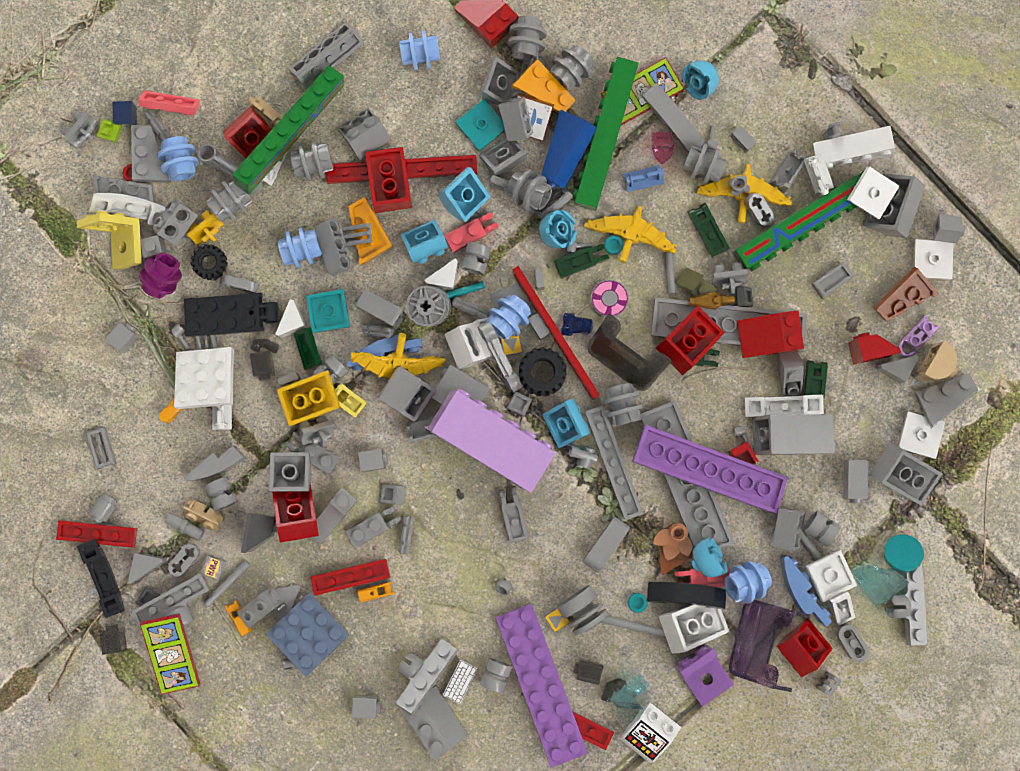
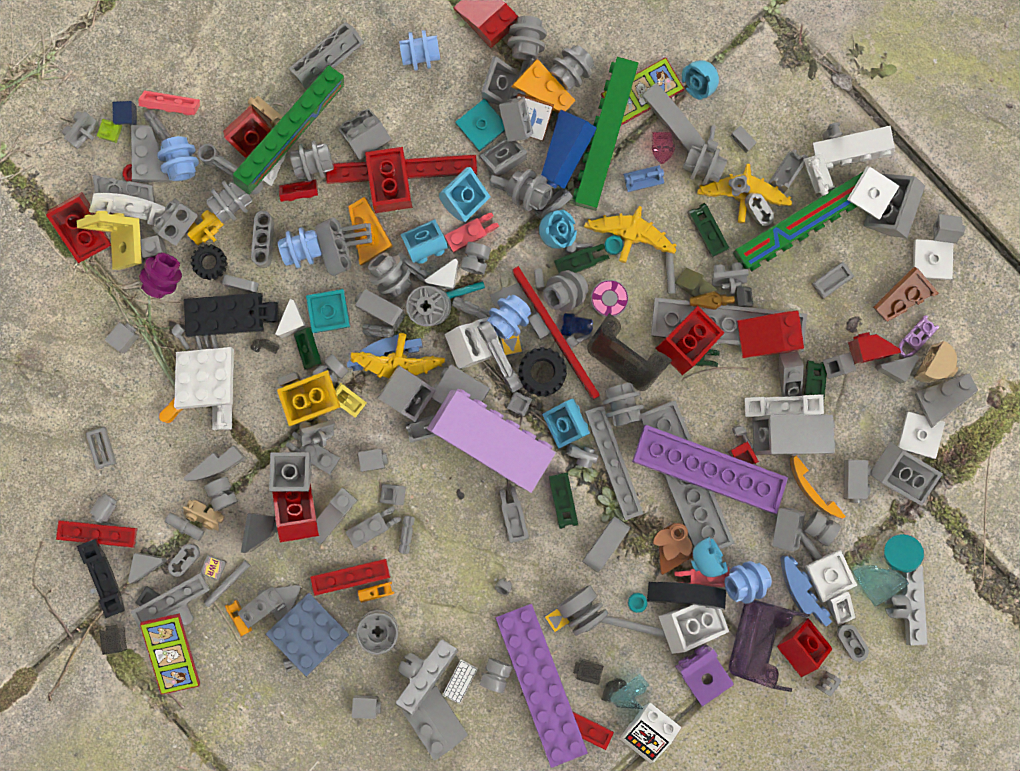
(80, 242): none -> red slope
(262, 230): none -> light grey beam
(262, 365): clear smoke brick -> none
(298, 190): none -> red plate
(377, 643): none -> light grey wheel
(389, 275): none -> light grey piece
(414, 268): none -> light grey axle
(563, 499): none -> dark green plate
(565, 291): none -> light grey piece
(572, 341): none -> light grey hand
(798, 471): none -> light orange slope
(839, 365): none -> light grey brick

